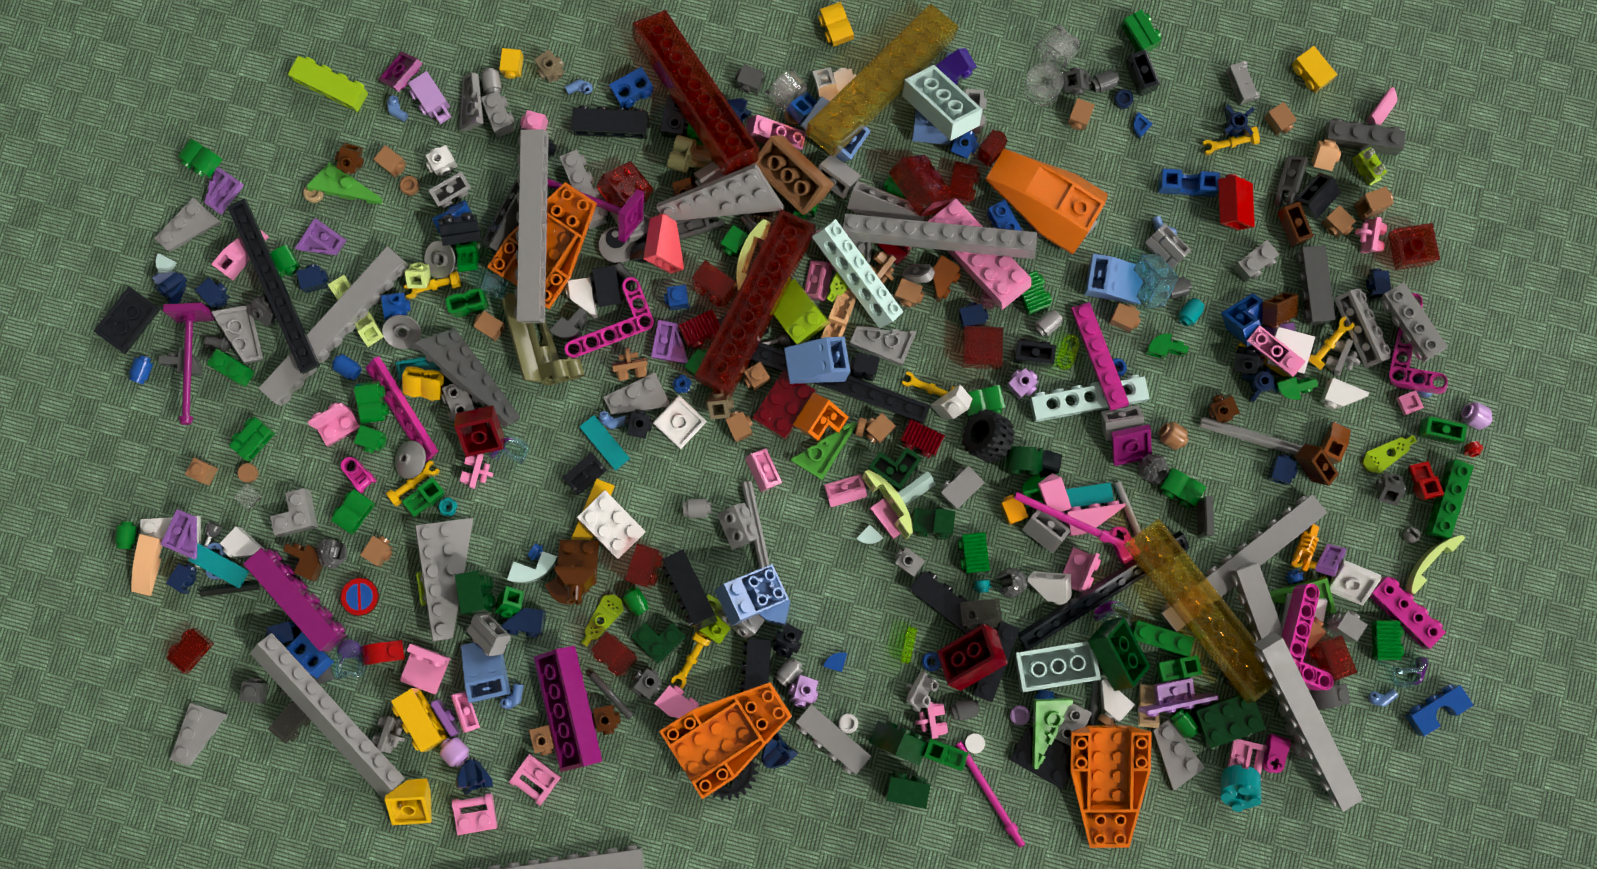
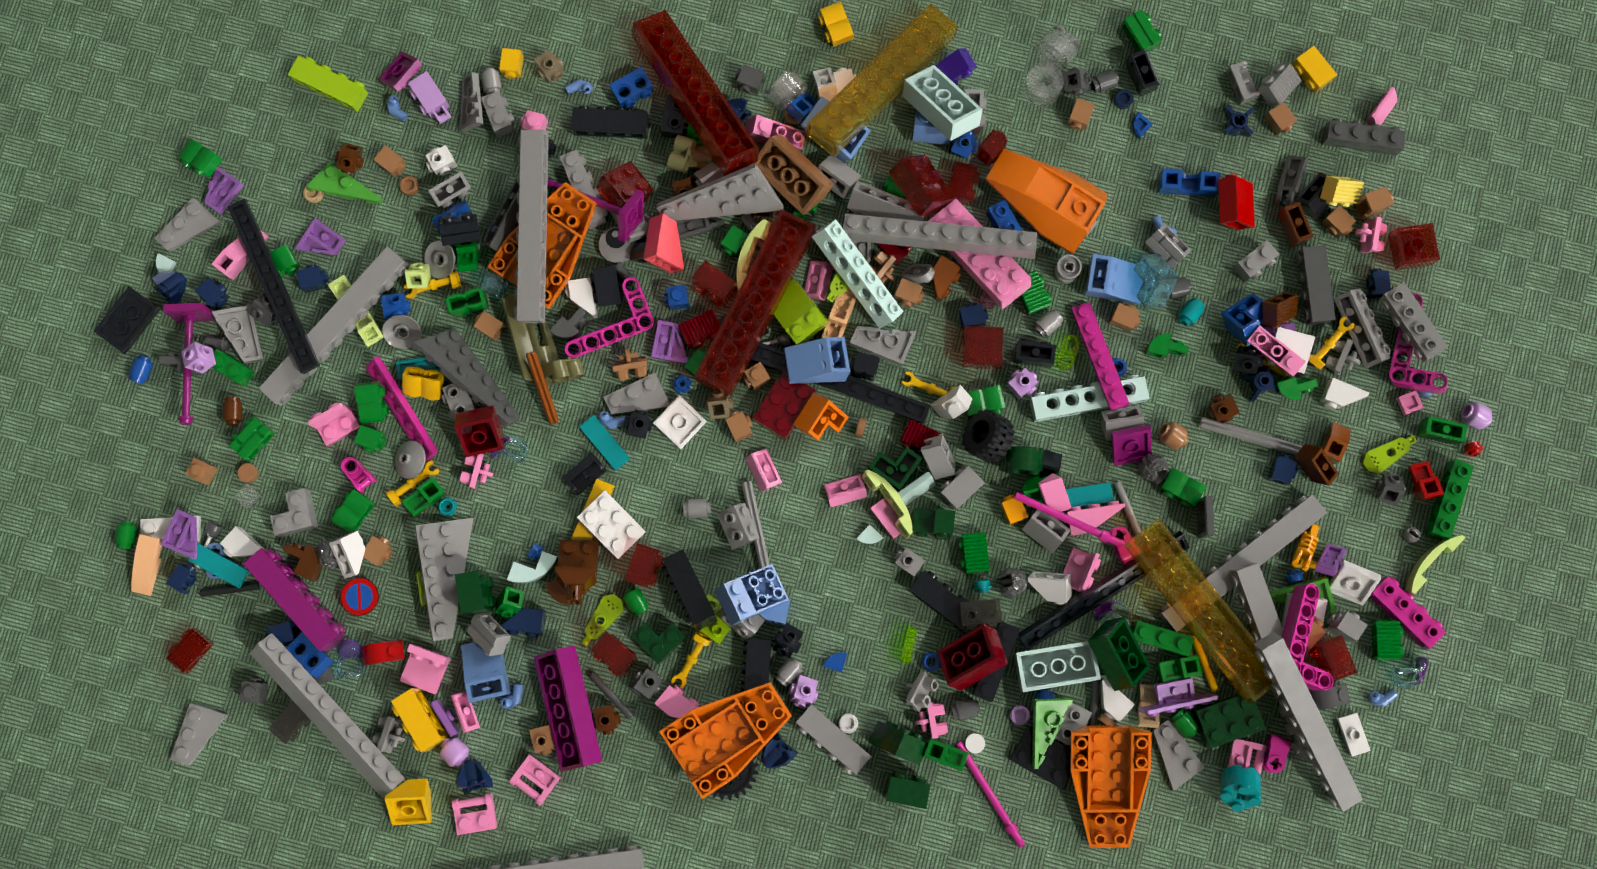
(198, 357): none -> lavender brick
(232, 411): none -> reddish brown brick
(346, 367): blue brick -> none
(348, 553): none -> white slope
(542, 387): none -> dark orange axle
(821, 456): bright green wing -> none
(879, 428): medium nougat brick -> none
(939, 457): none -> light grey hinge
(1067, 269): none -> light grey wheel
(1205, 665): none -> yellow bar
(1232, 141): yellow piece -> none
(1279, 84): none -> light grey brick
(1326, 155): light nougat brick -> none
(1341, 190): none -> light yellow brick
(1353, 734): none -> white plate
(1369, 166): lime piece -> none
(1424, 718): blue arch -> none

